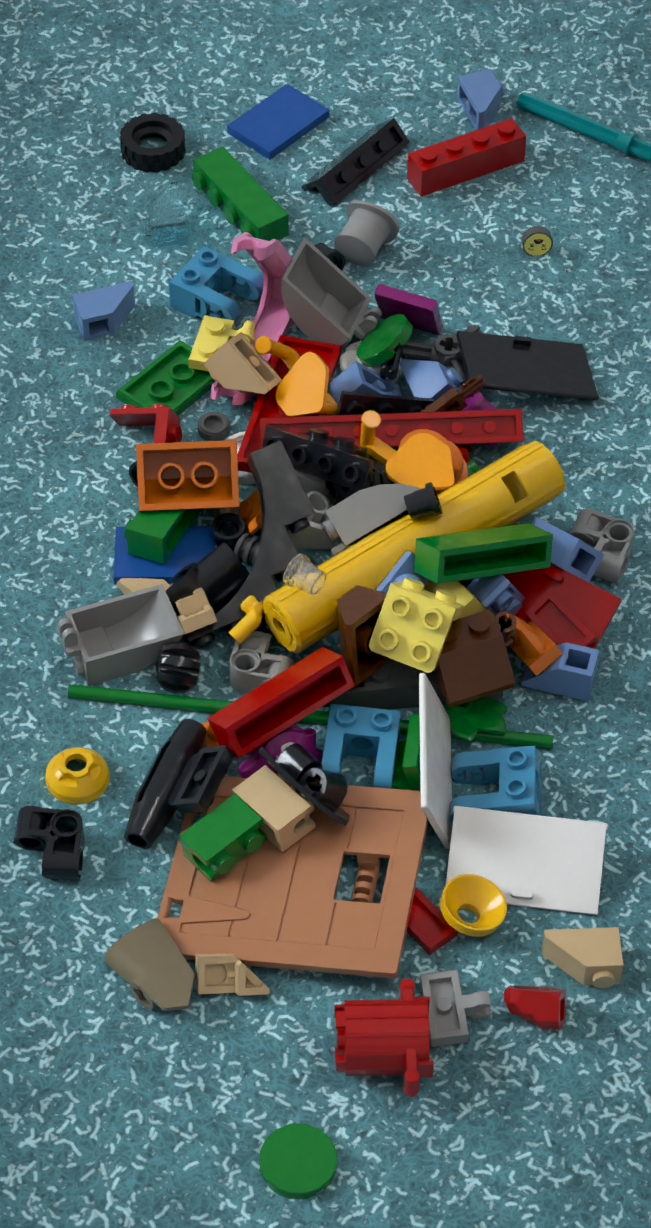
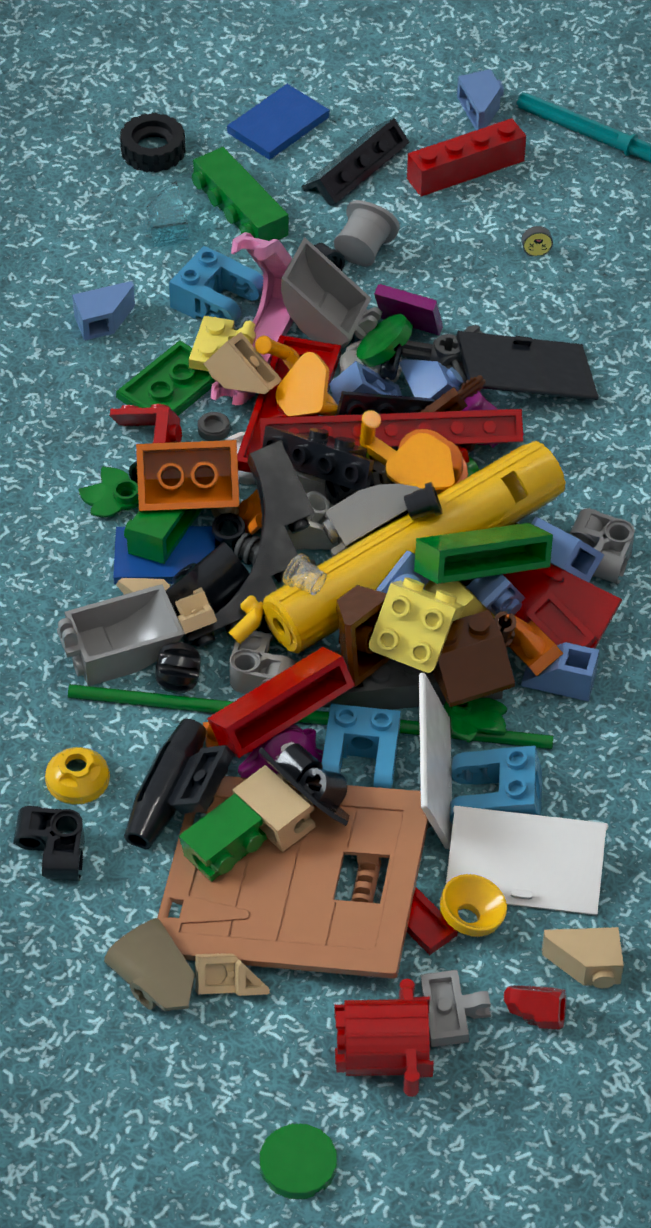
(111, 495): none -> green plate
(408, 758): green bracket -> none

